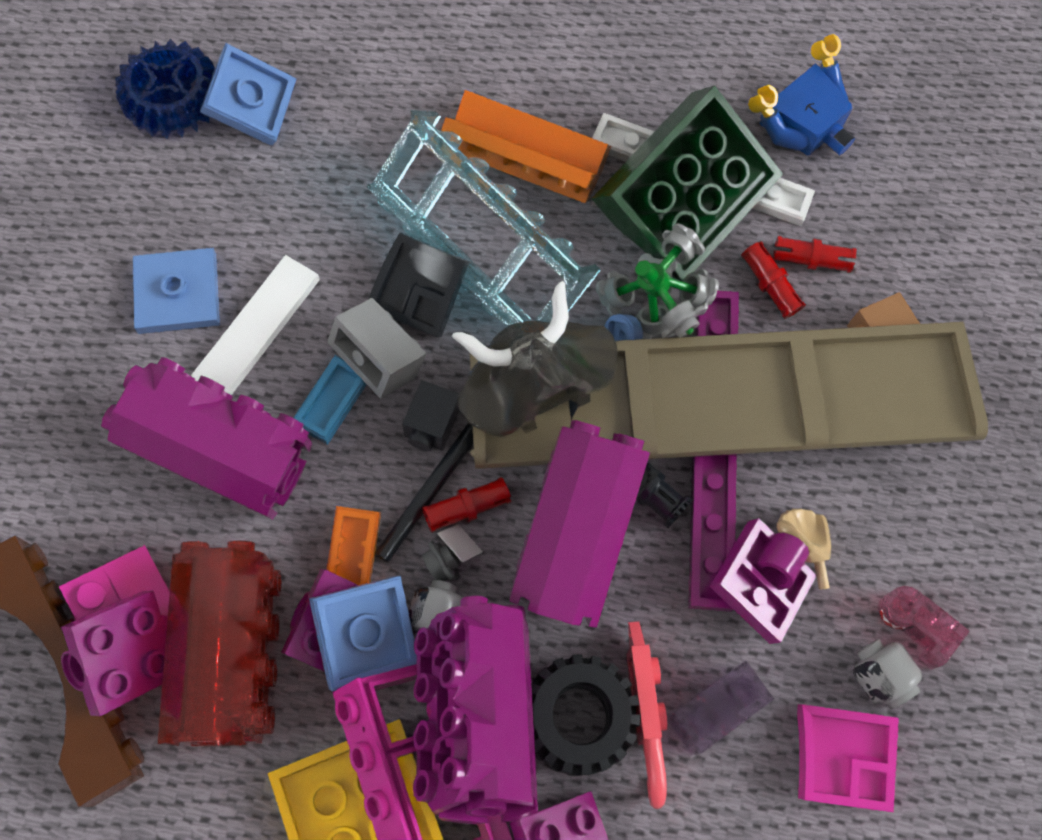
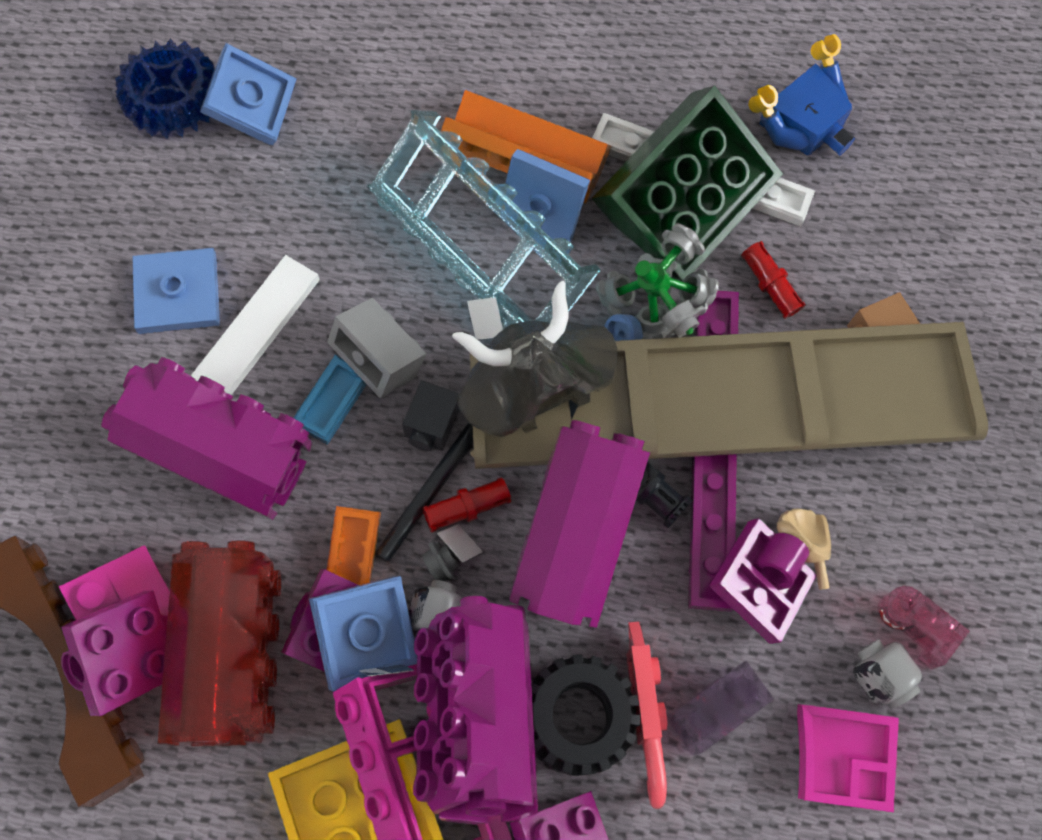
(386, 670): none -> black sticker
(419, 284): black plate -> none
(485, 317): none -> white sticker
(548, 190): none -> medium blue plate
(814, 254): red pin -> none

